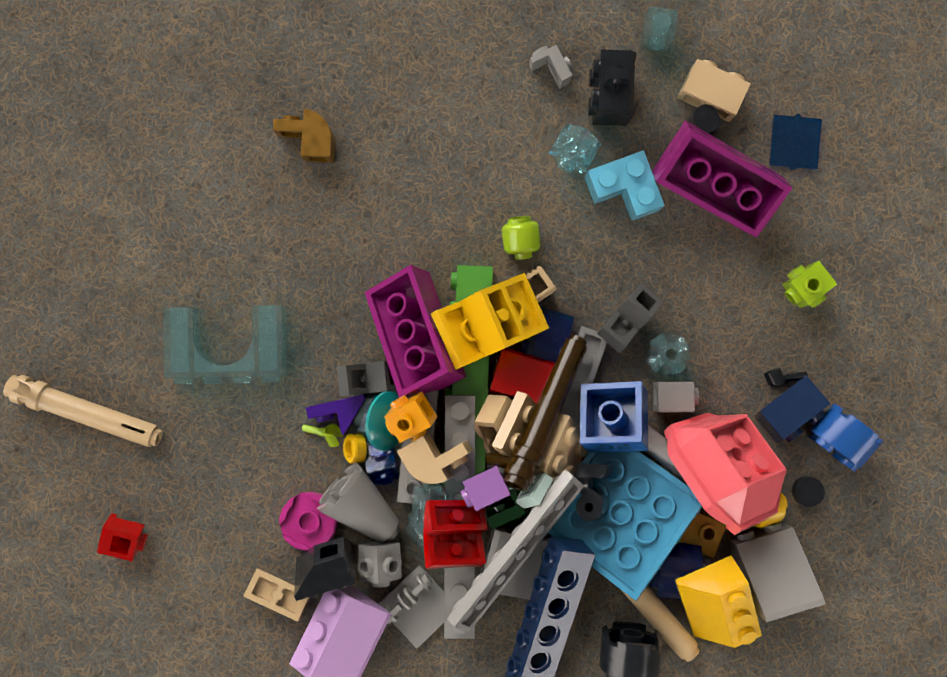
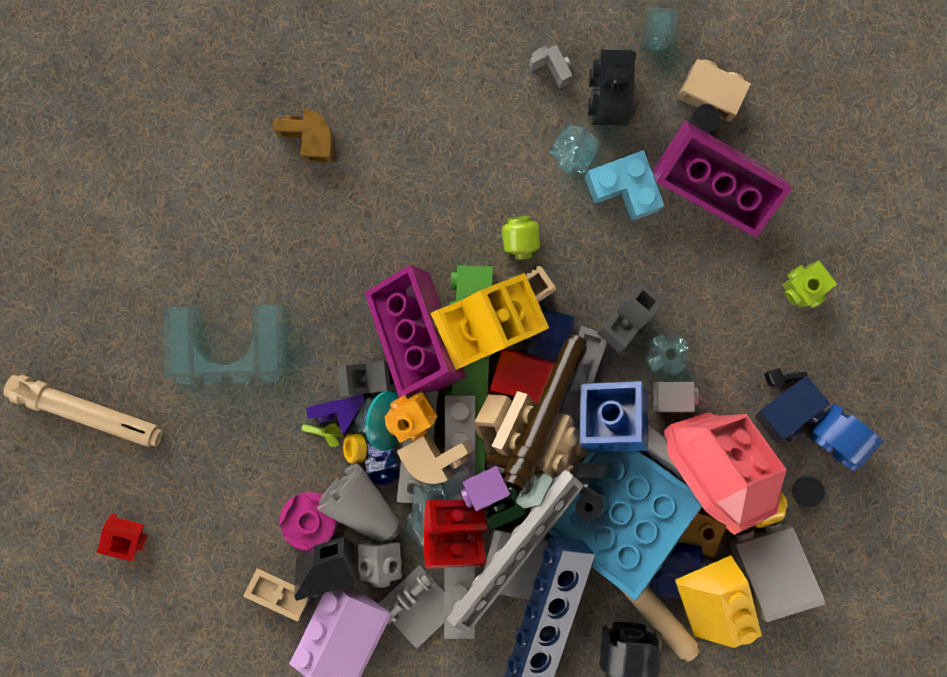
(795, 142): clear blue piece -> none

